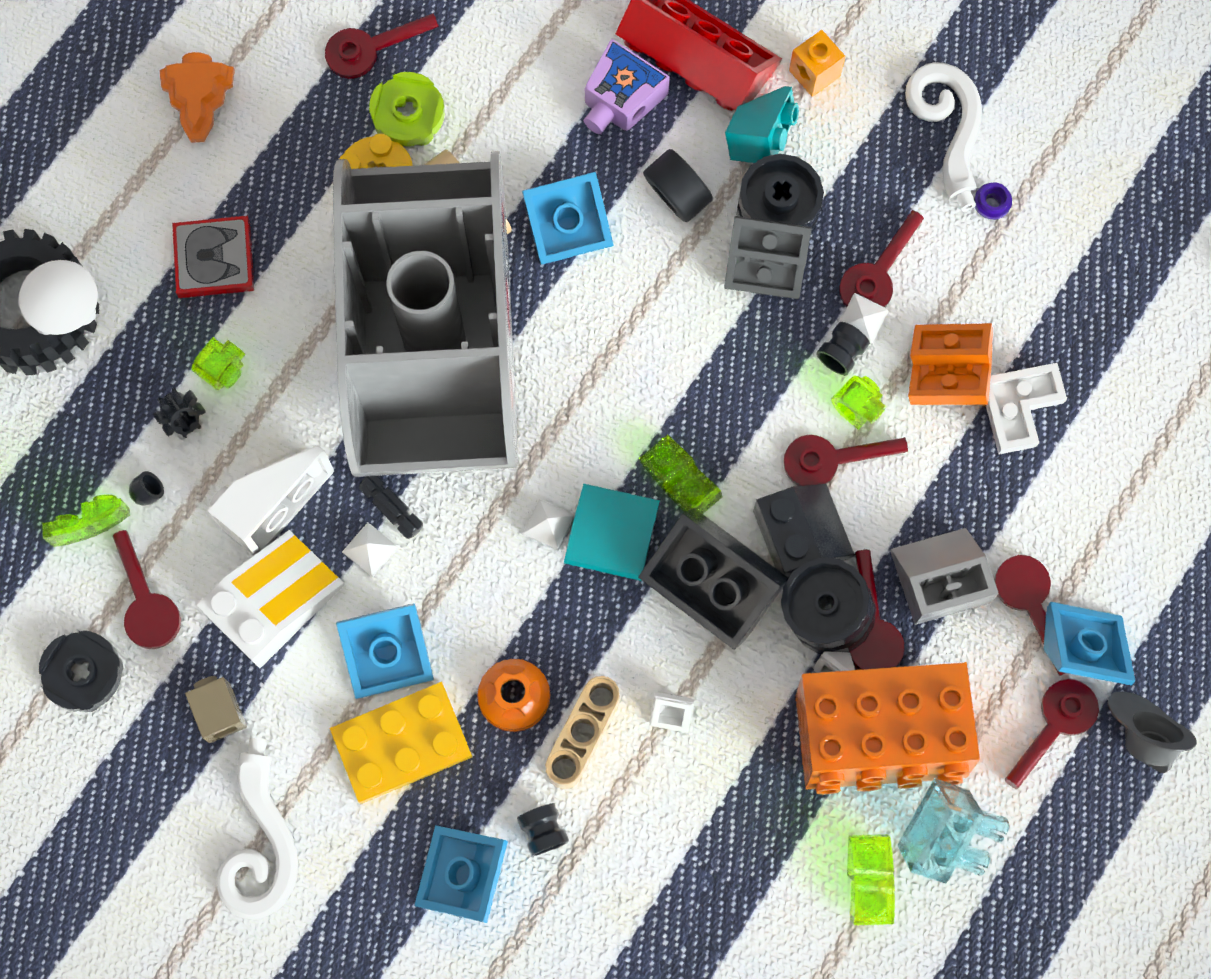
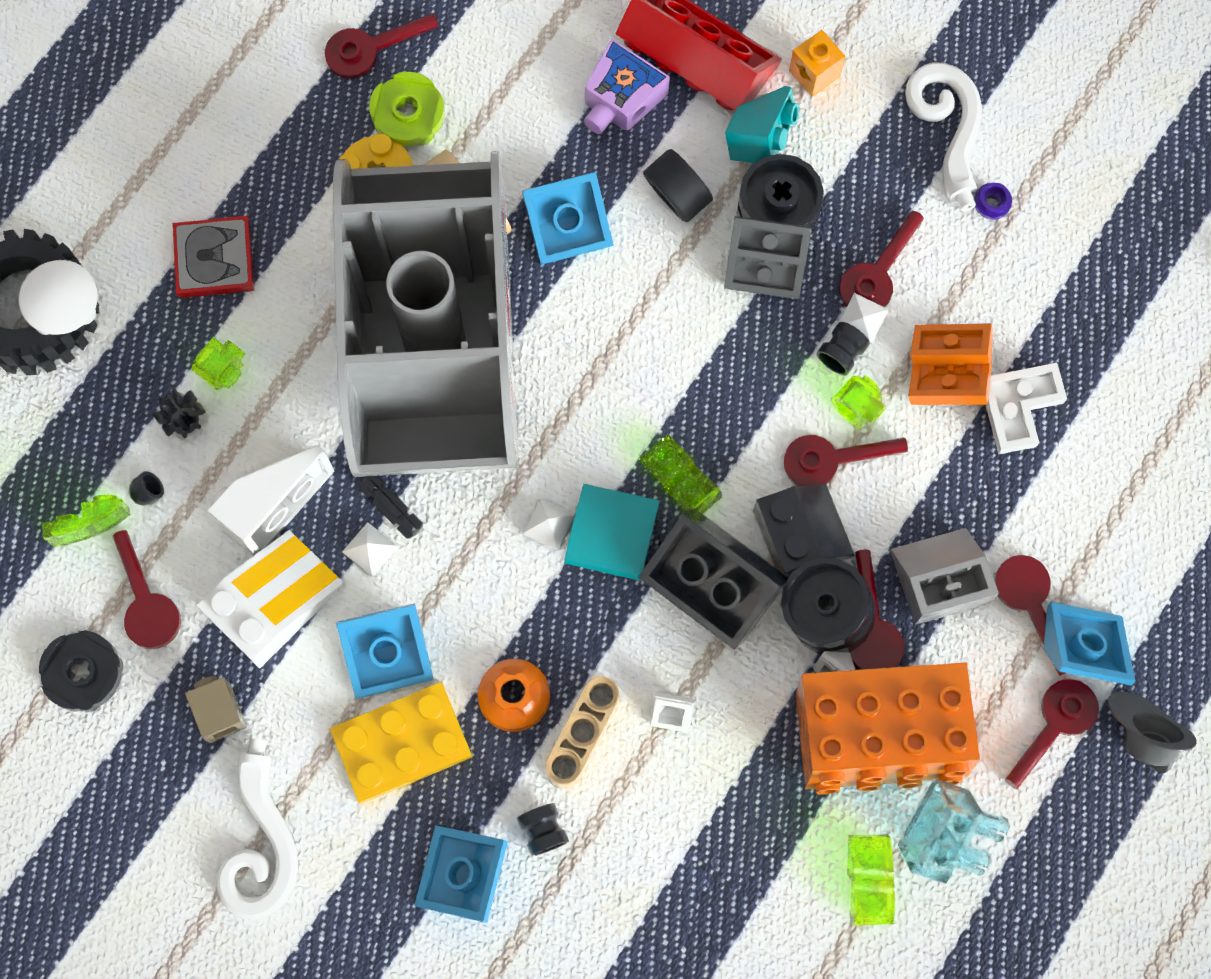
(196, 91): orange rock -> none

